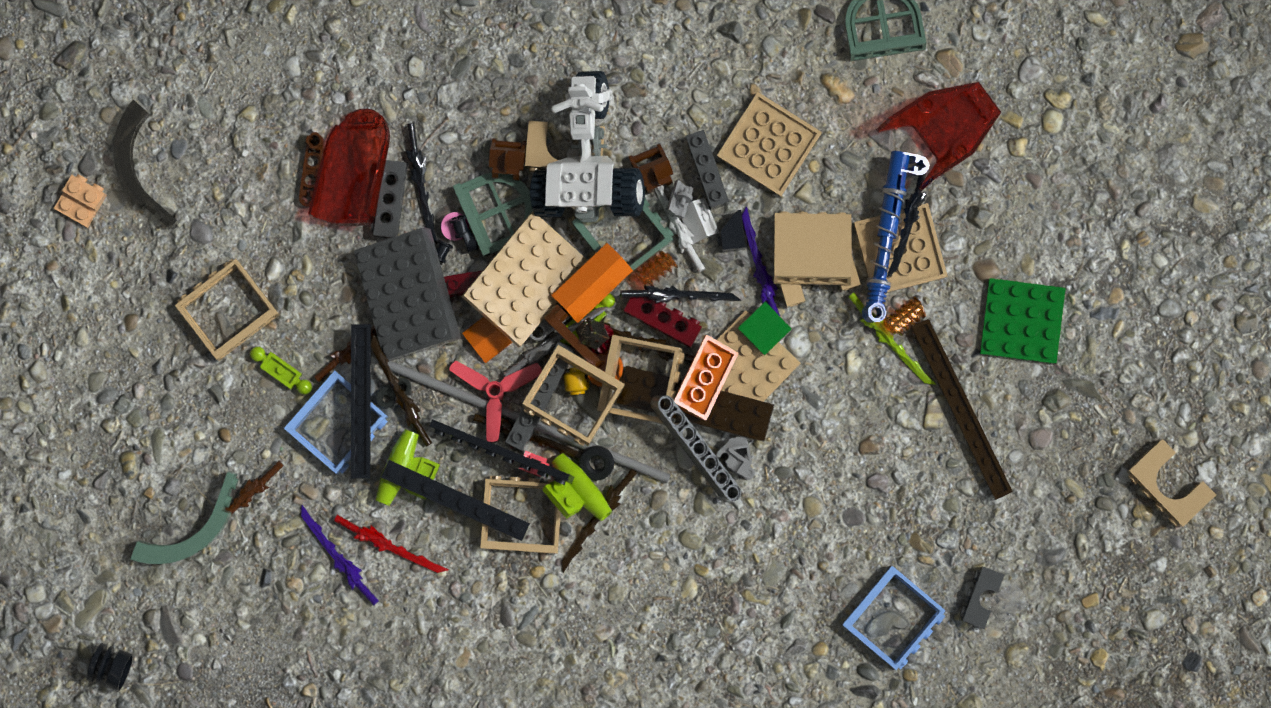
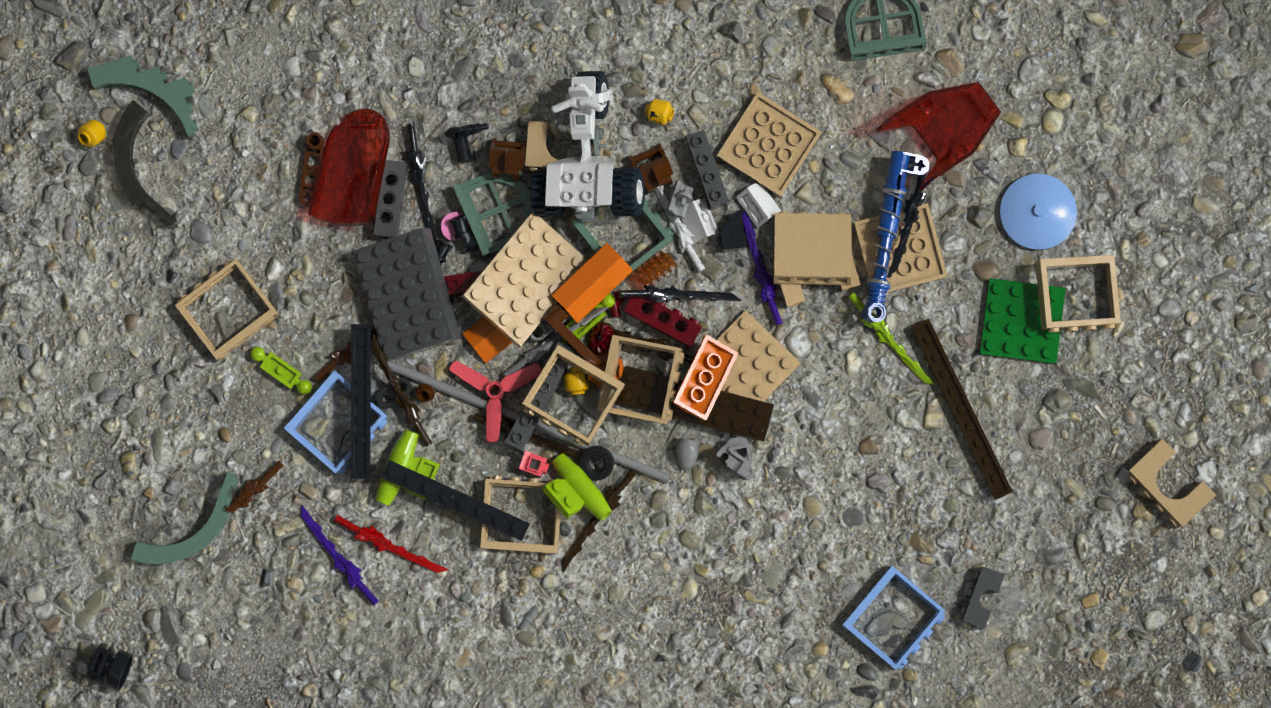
(80, 200): light nougat plate -> none
(91, 133): none -> yellow head
(124, 73): none -> sand green arch
(422, 395): none -> reddish brown plate
(460, 140): none -> black piece
(508, 456): black plate -> none
(592, 333): clear smoke brick -> none
(615, 310): none -> dark red arm
(659, 111): none -> yellow head
(688, 443): dark grey beam -> none
(758, 204): none -> white panel
(764, 328): green tile -> none
(905, 316): clear orange piece -> none
(1038, 212): none -> light blue dish
(1044, 300): none -> tan window

